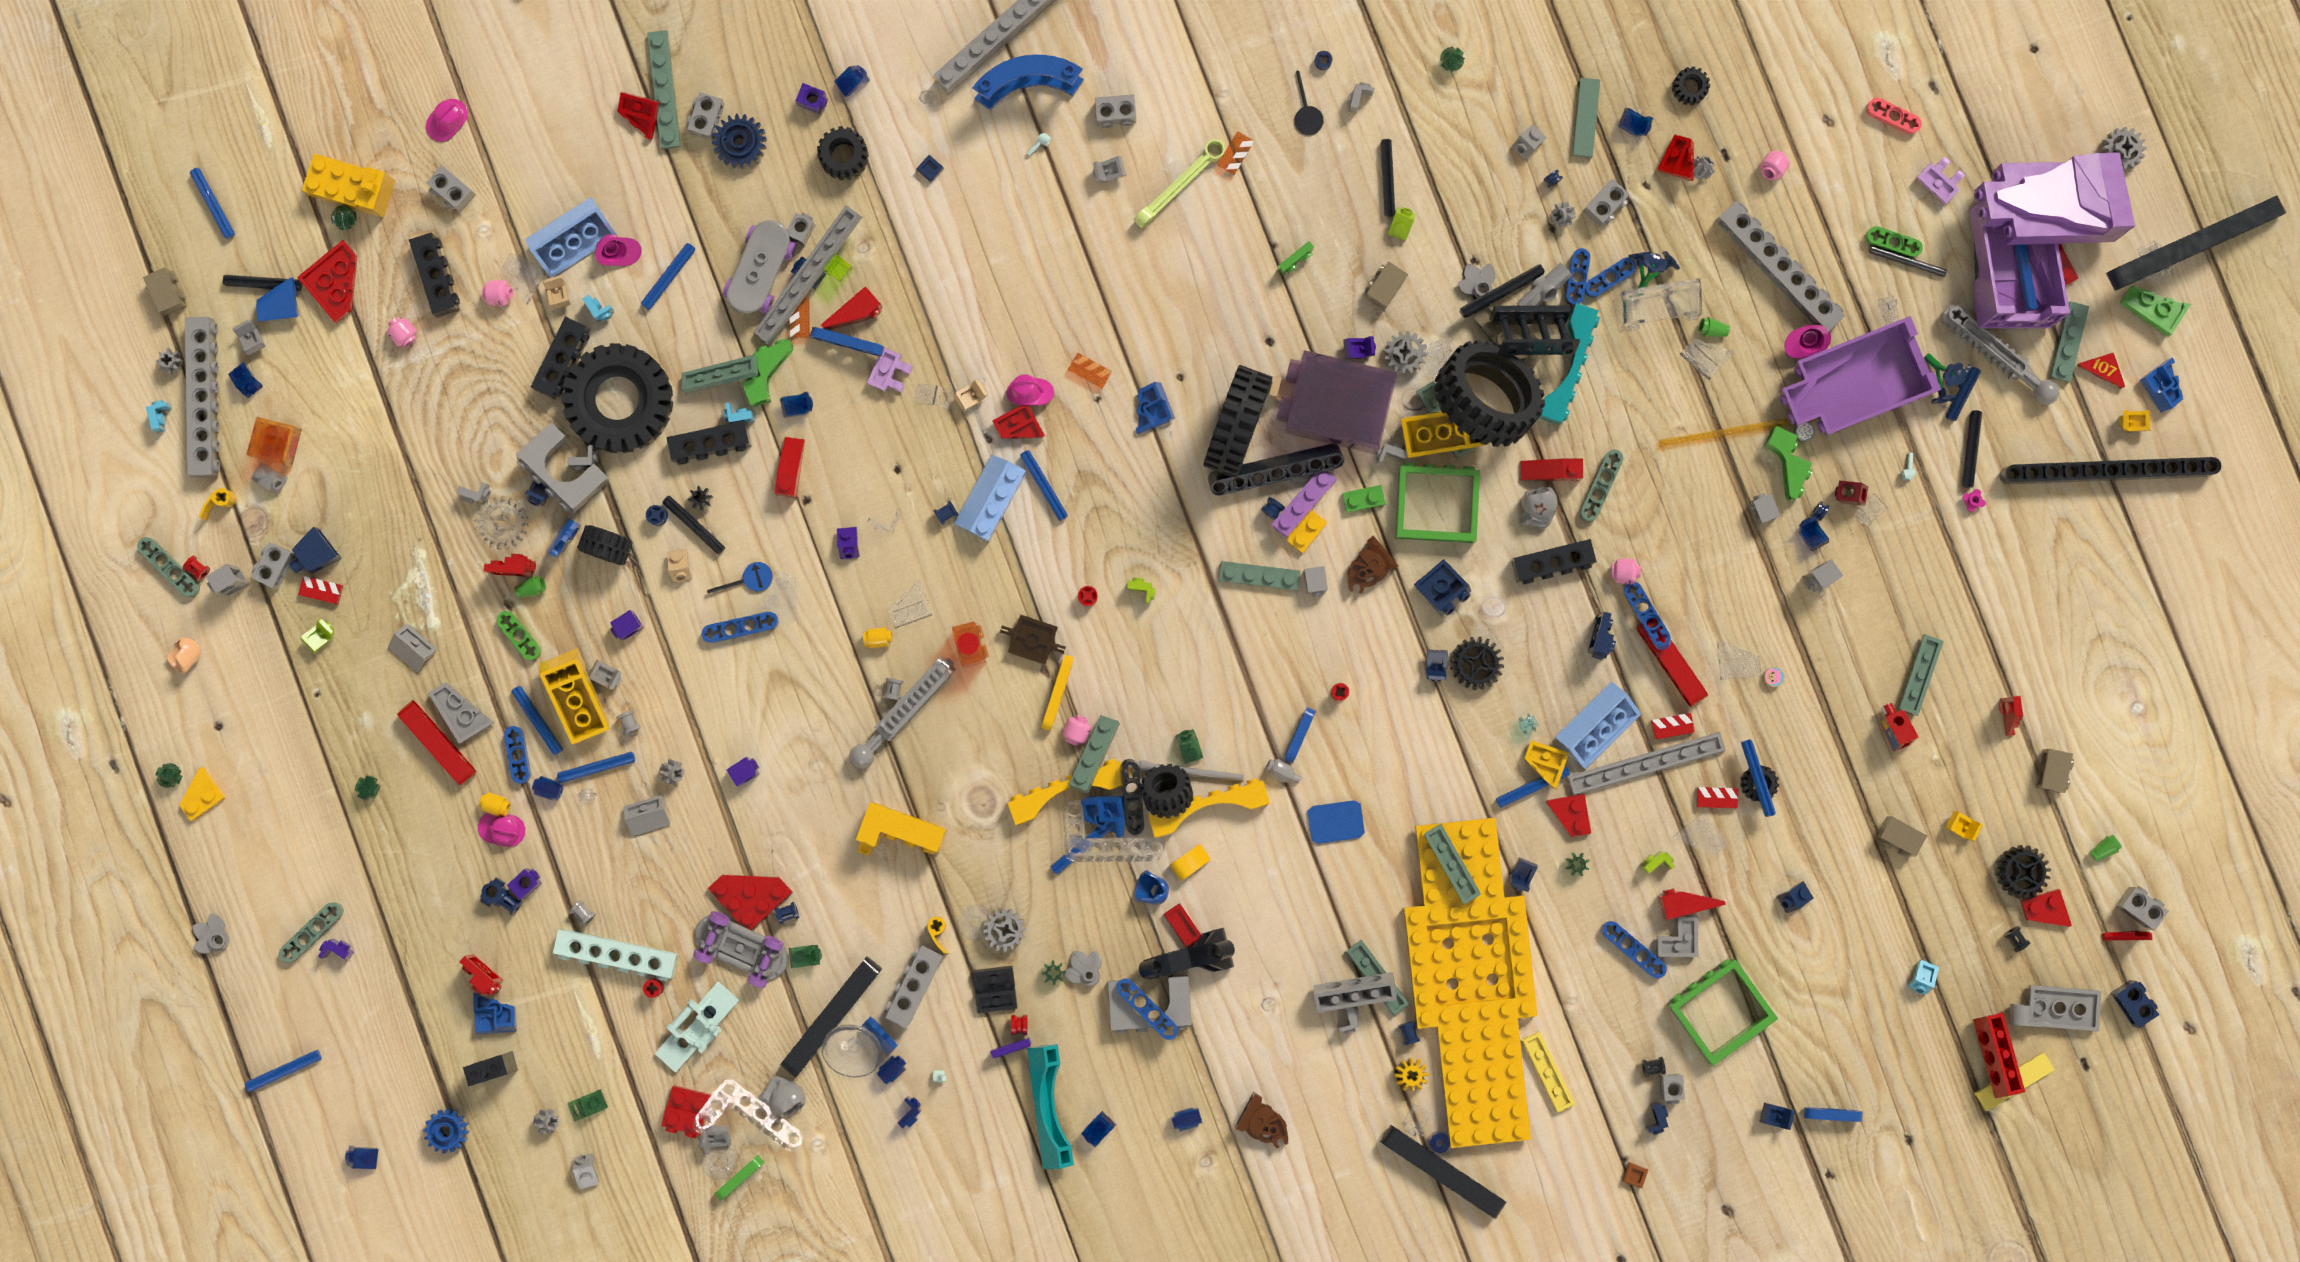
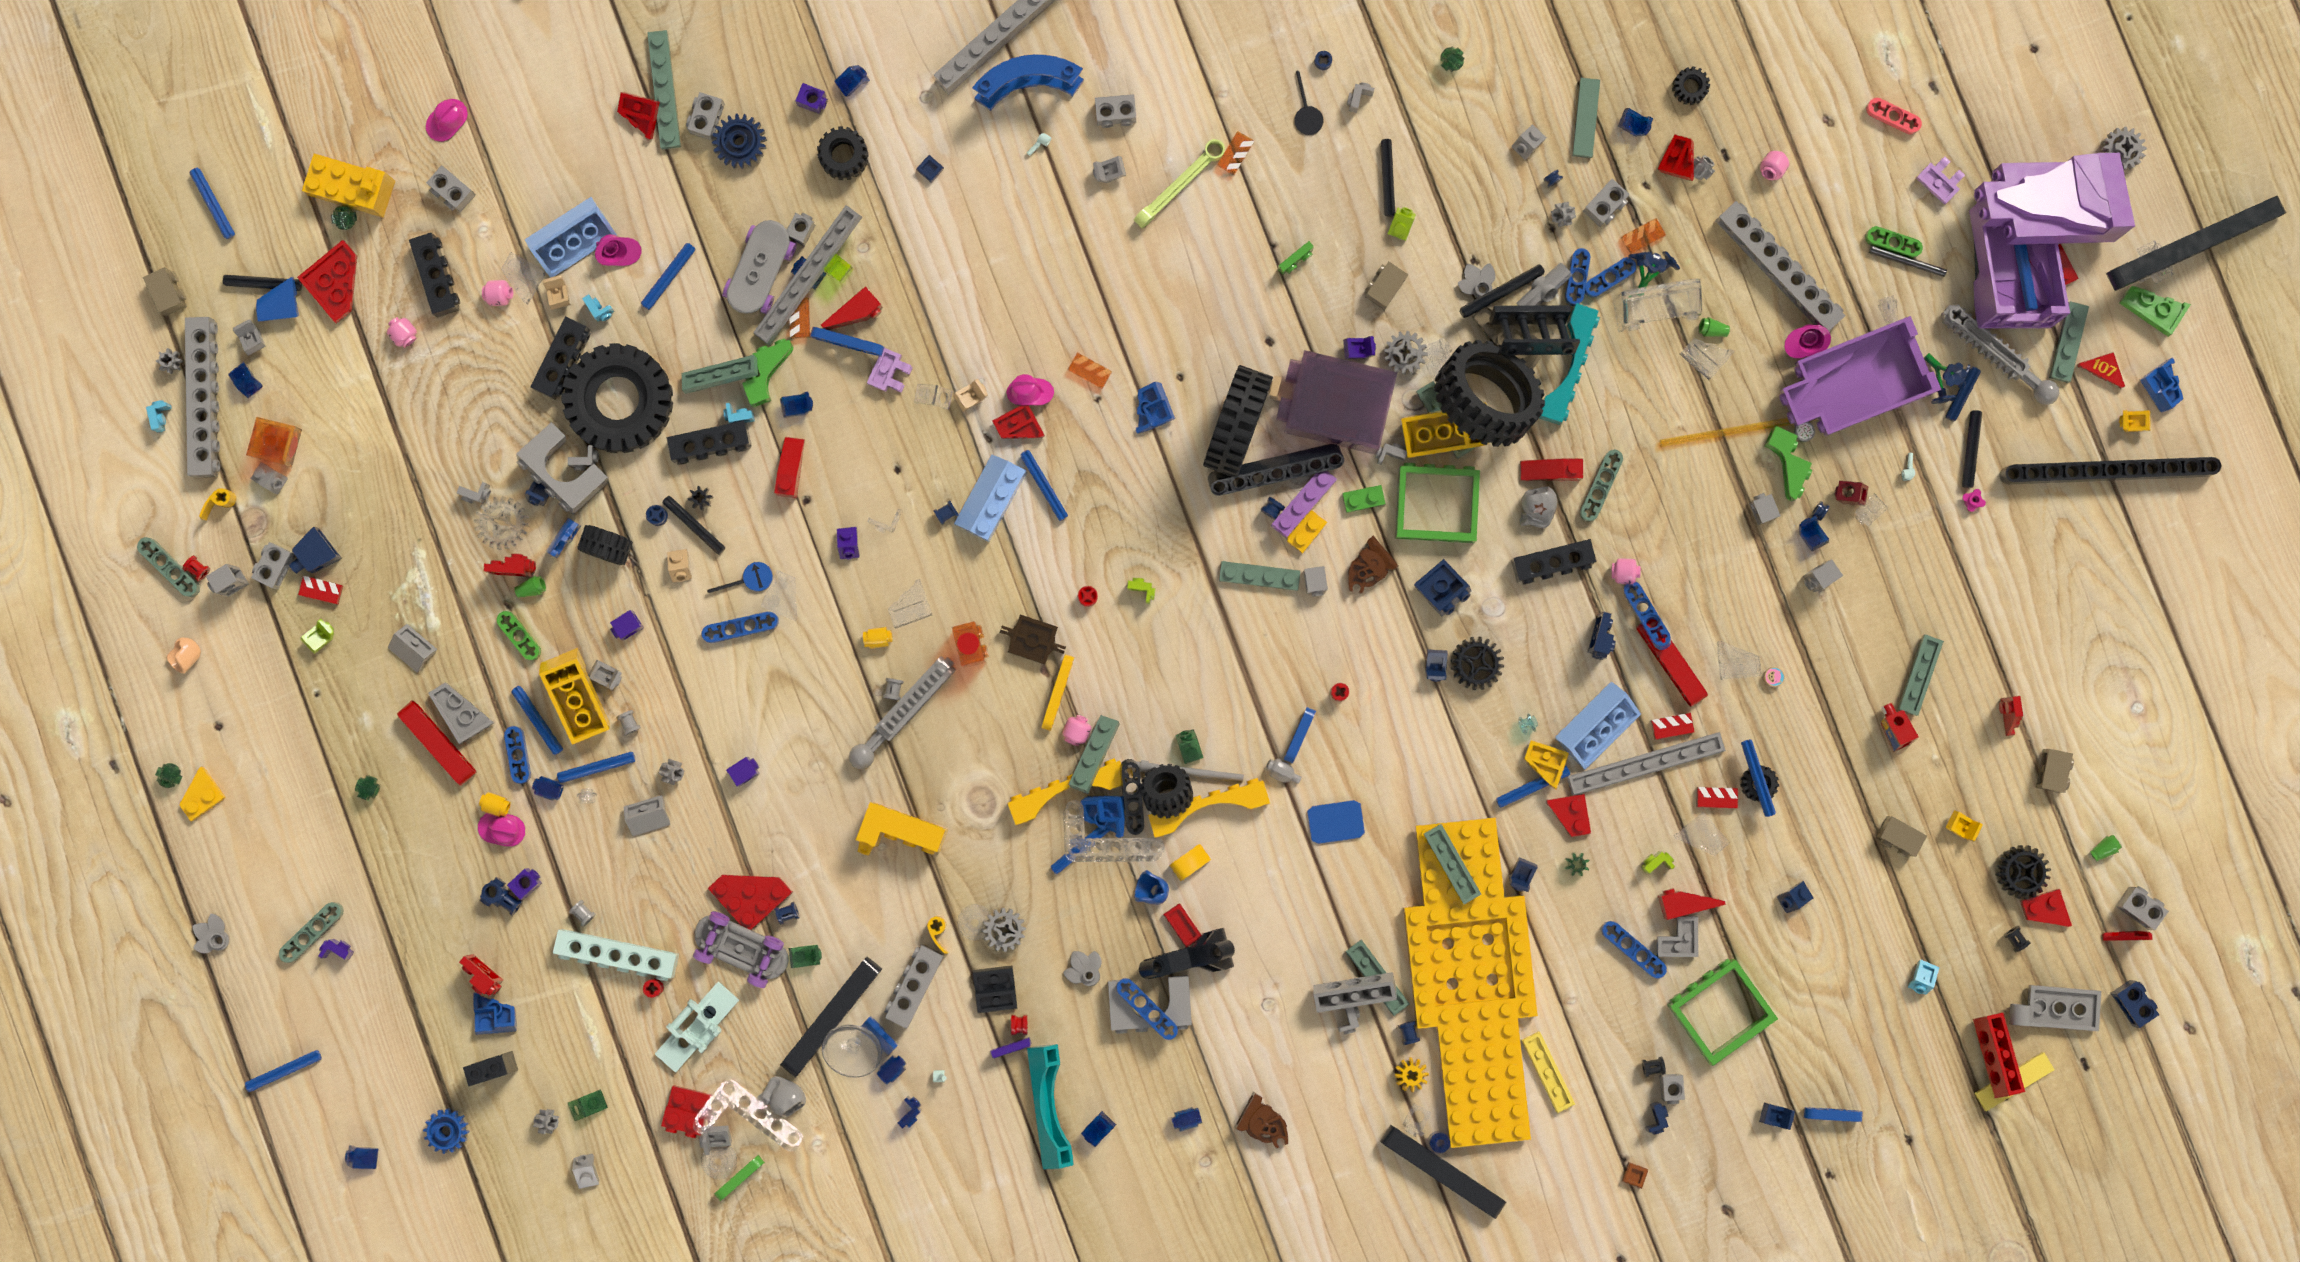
(1057, 968): clear green gear -> none
(1643, 236): none -> clear orange tile

